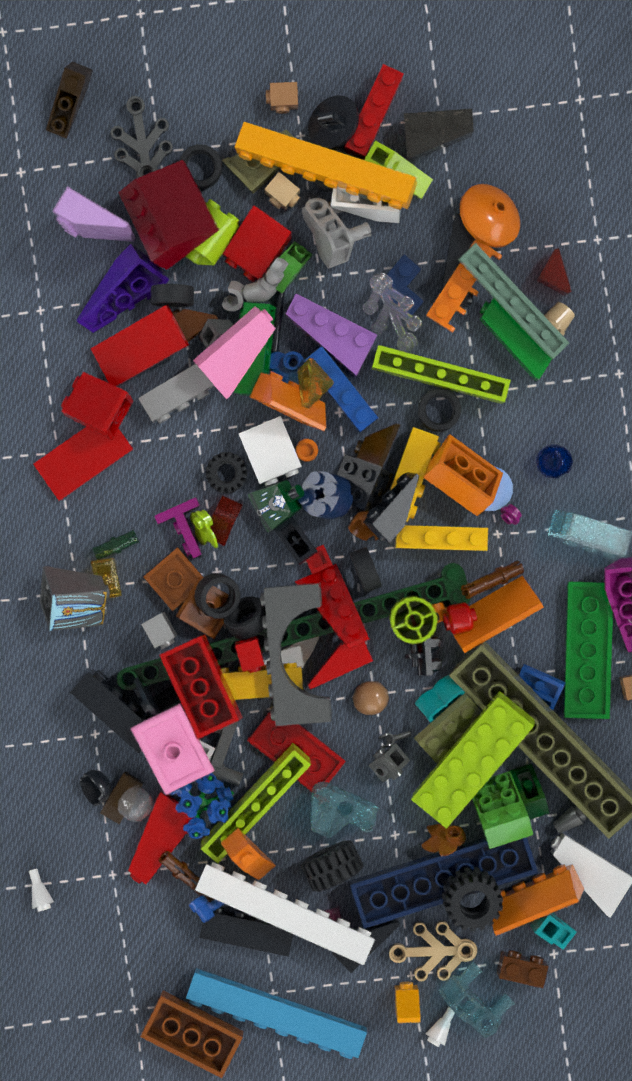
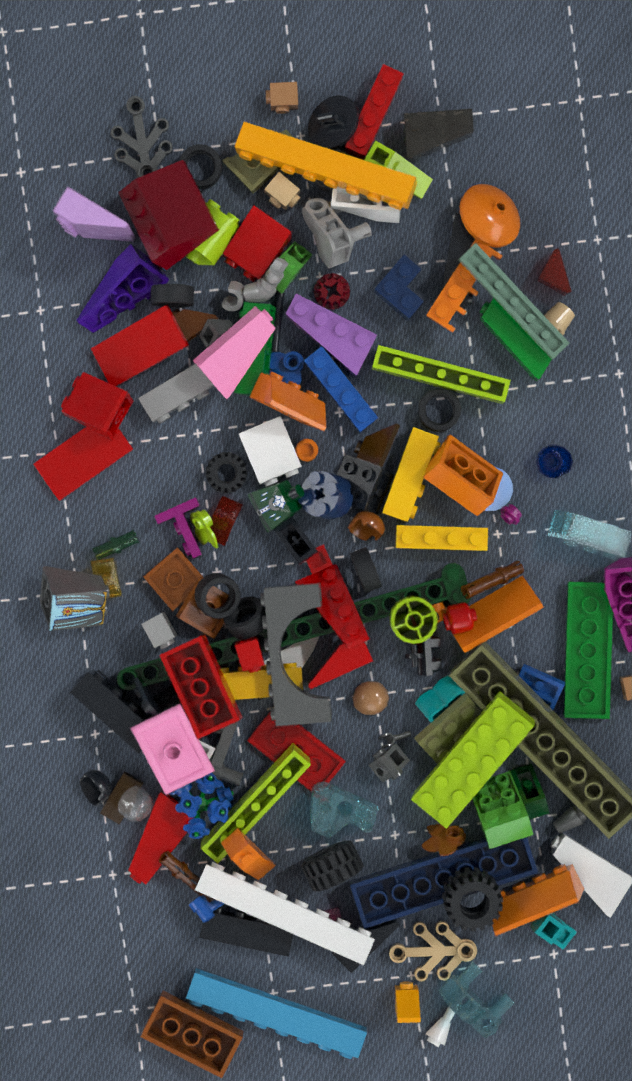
(40, 896): white cone -> none
(69, 98): dark brown slope -> none
(312, 382): clear yellow slope -> none
(334, 301): none -> dark red gear
(382, 287): clear plant -> none
(392, 512): slope -> none
(522, 969): reddish brown brick -> none

